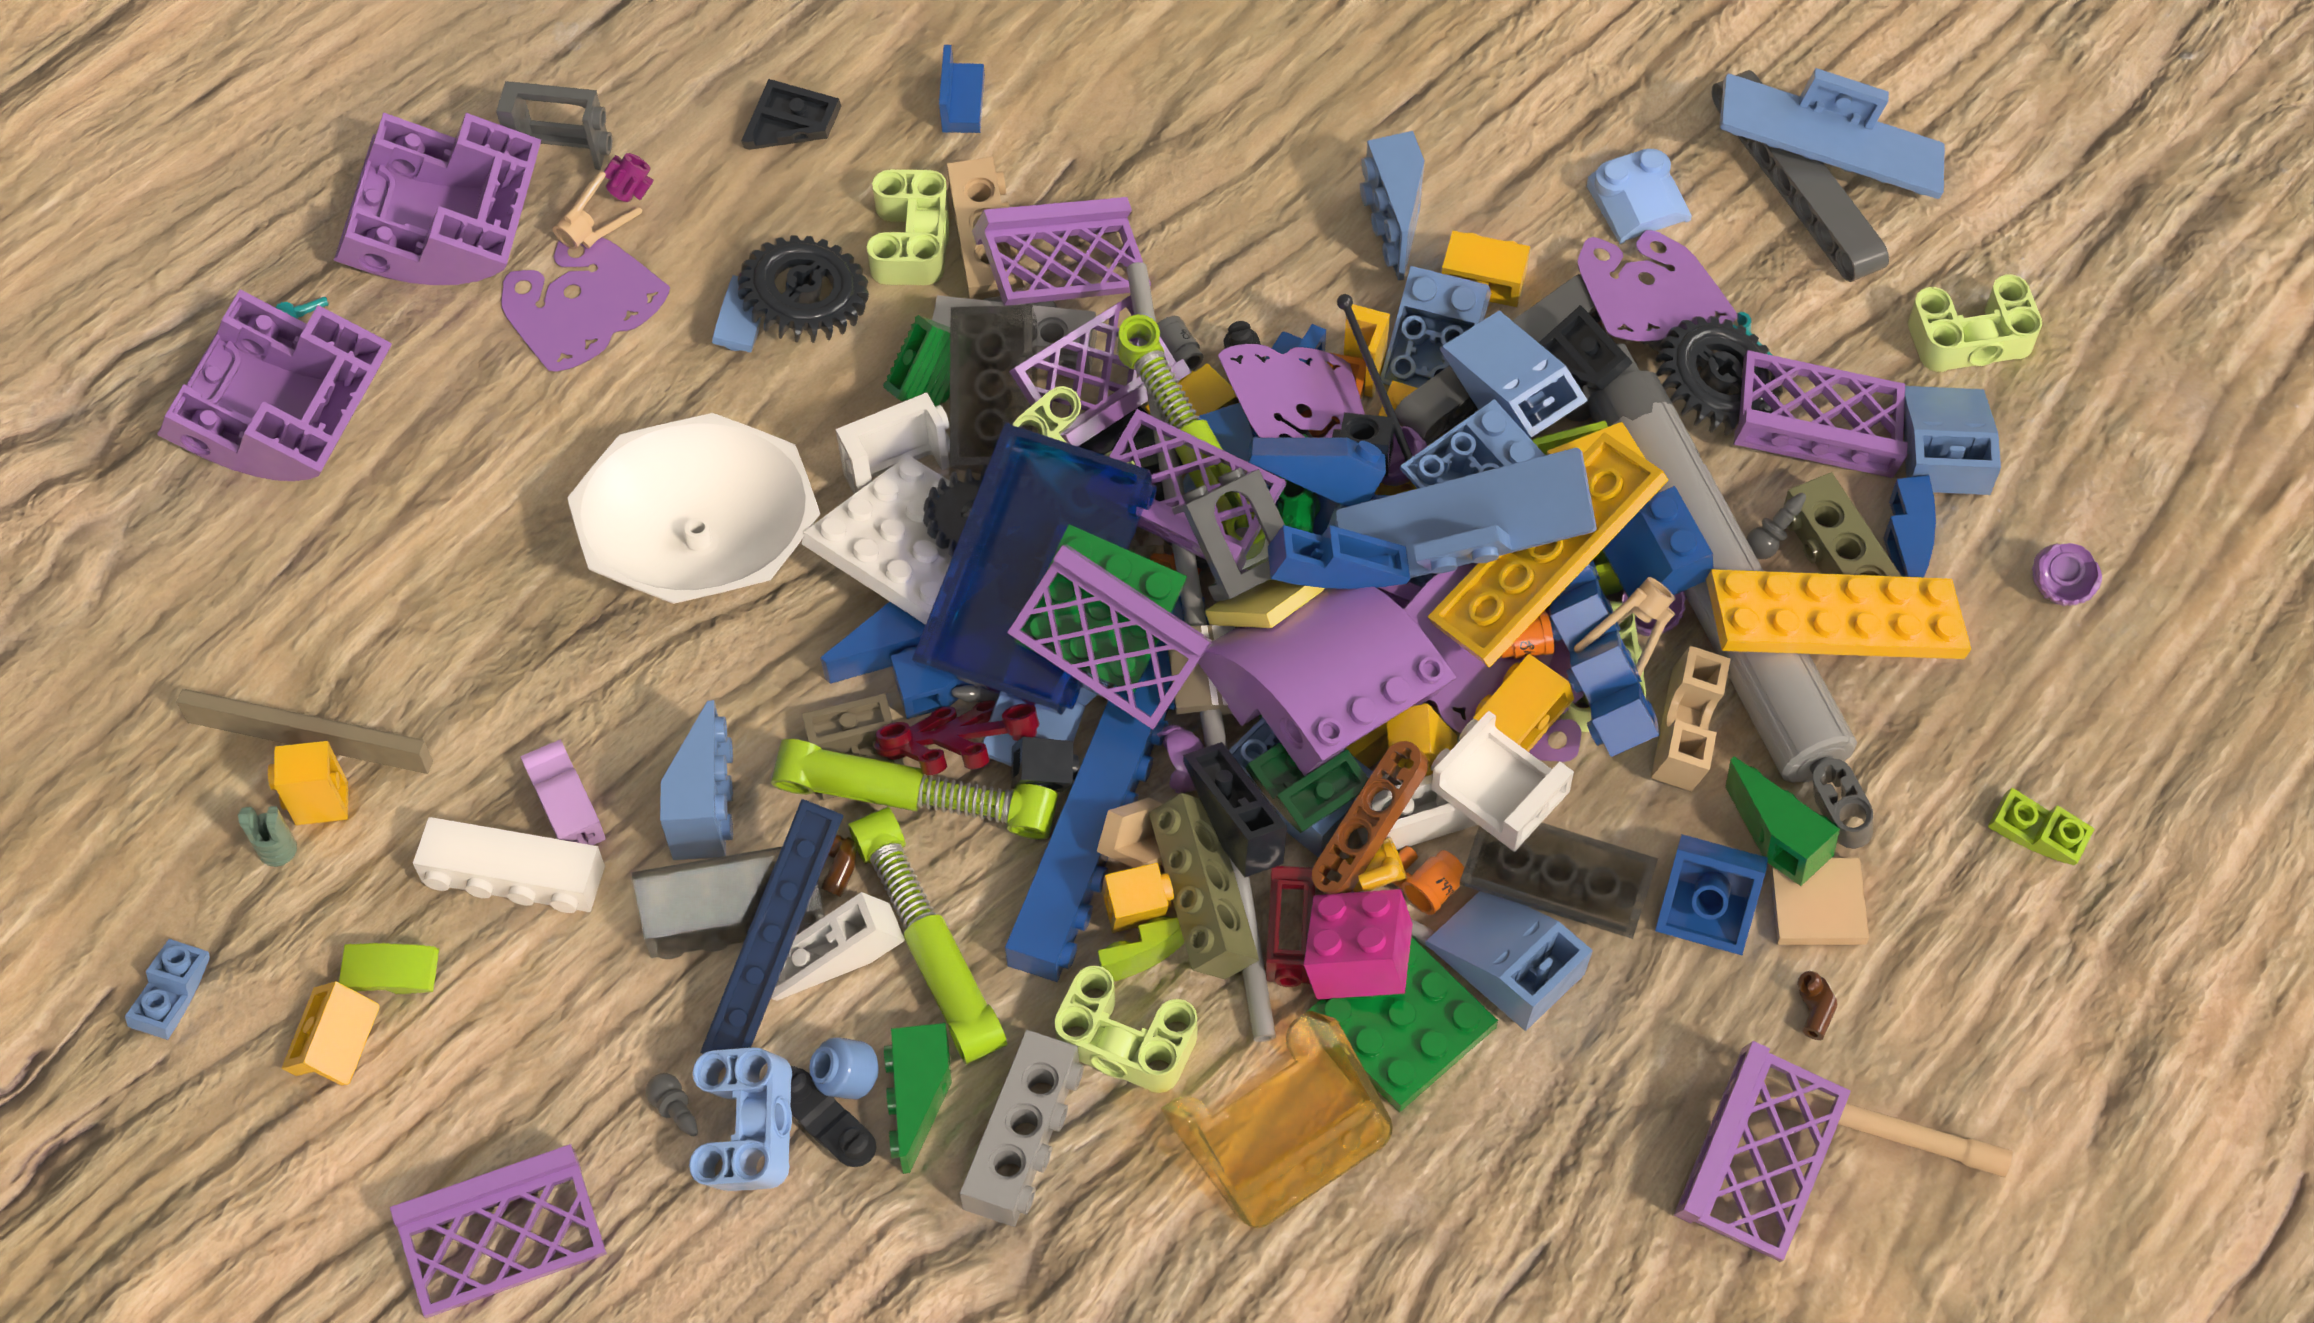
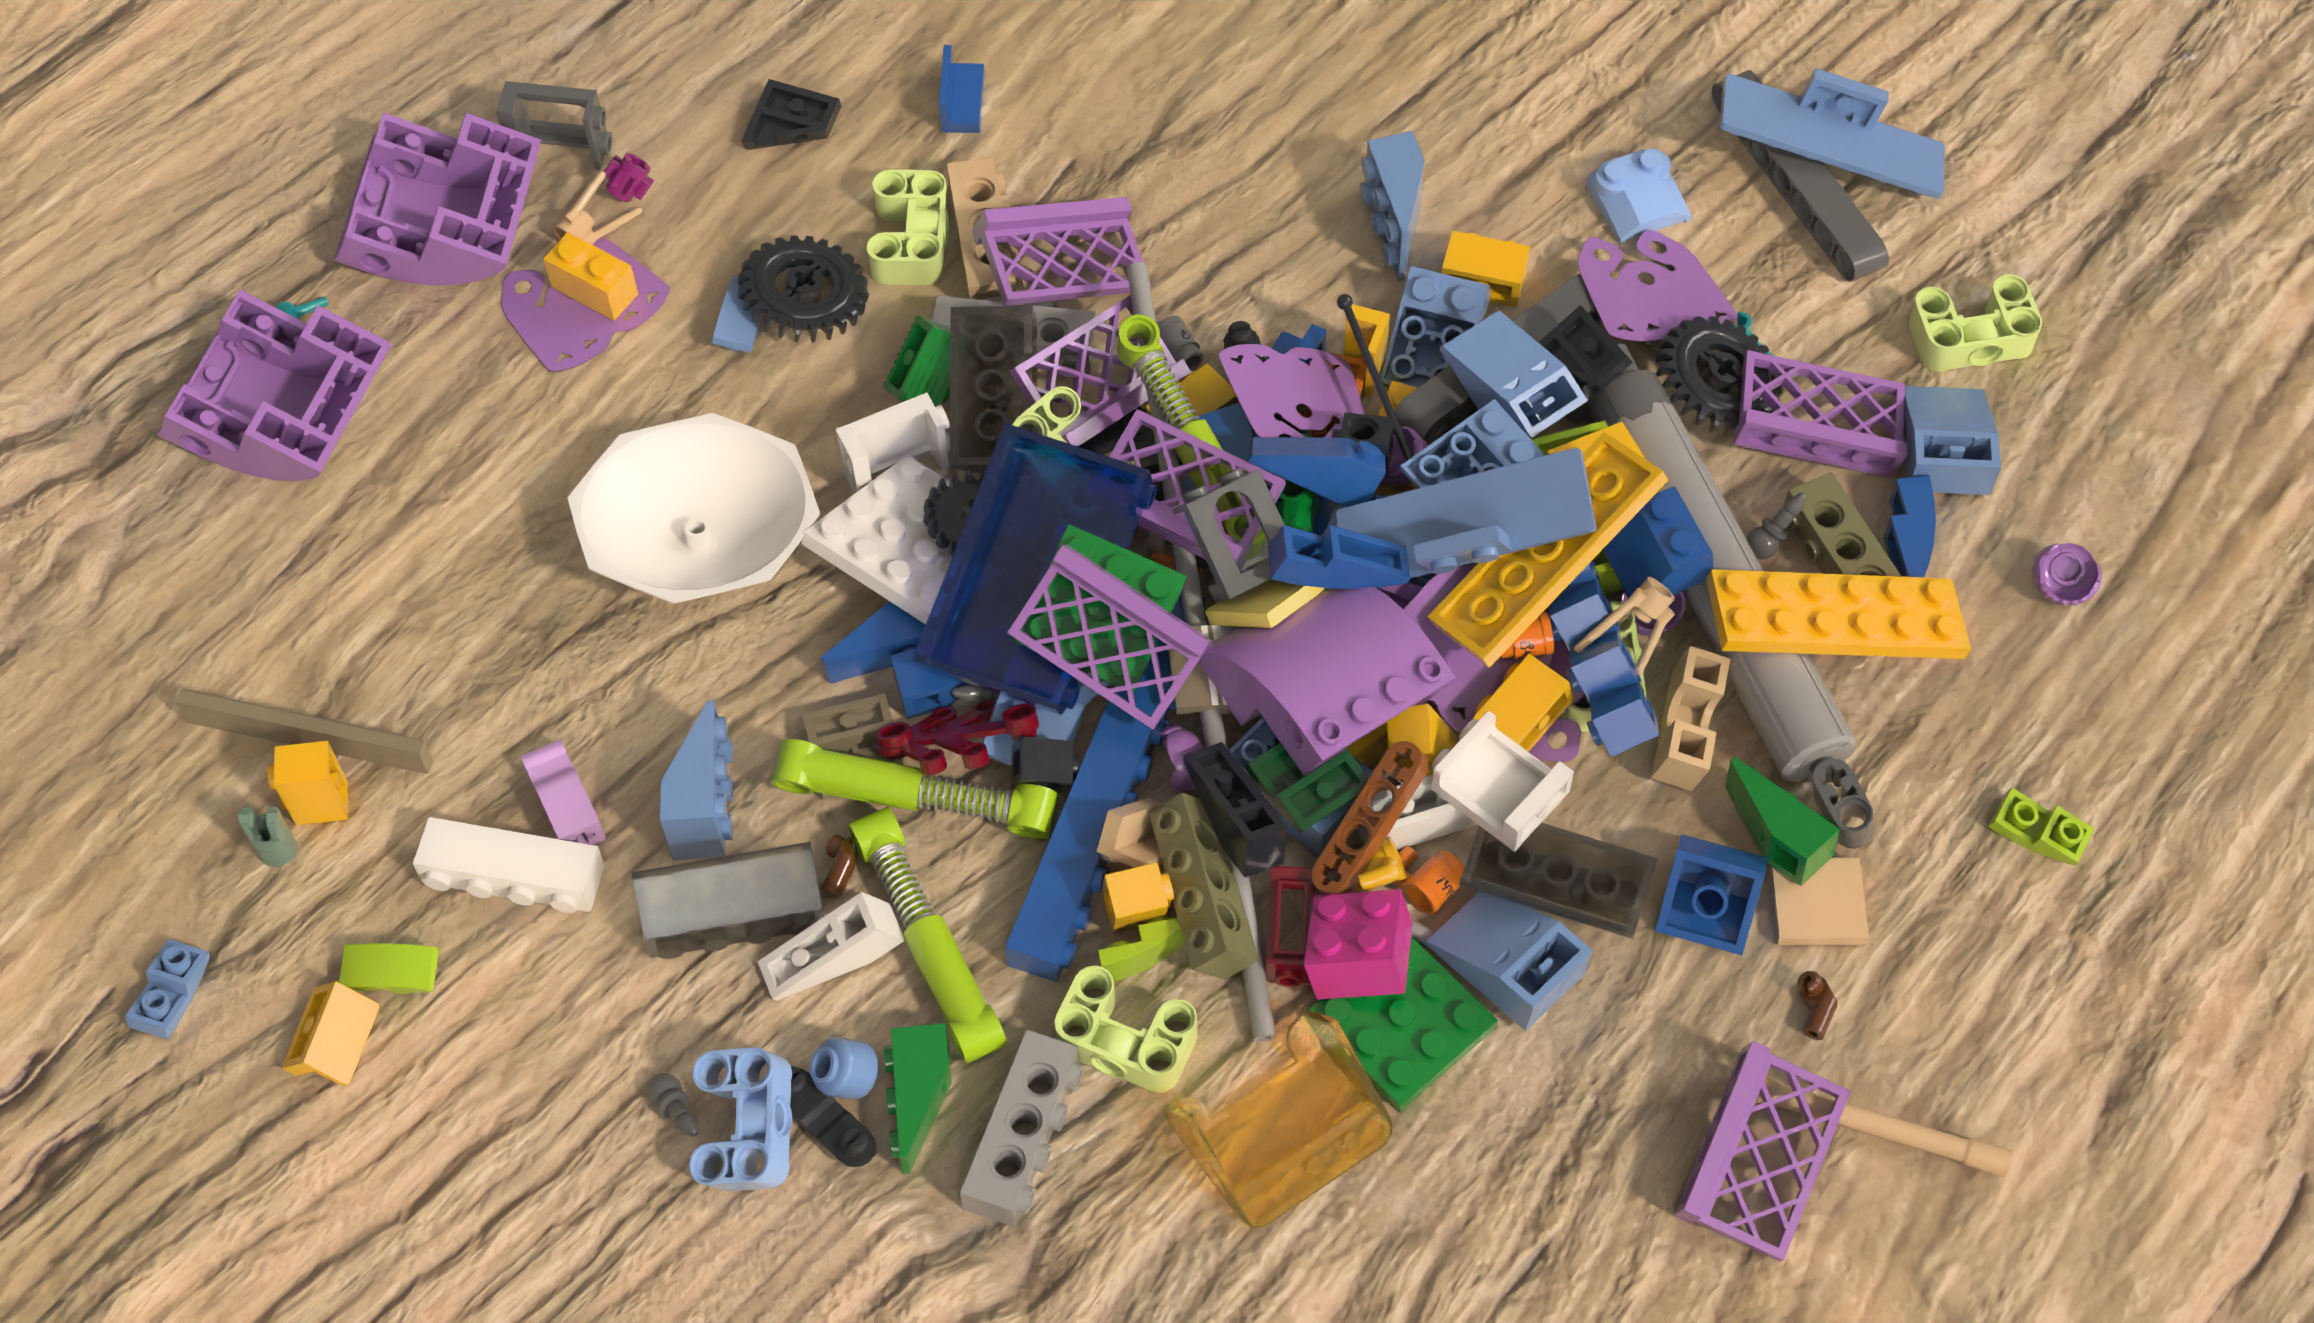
(486, 1192): medium lavender fence -> none
(591, 276): none -> yellow brick
(773, 928): dark blue tile -> none

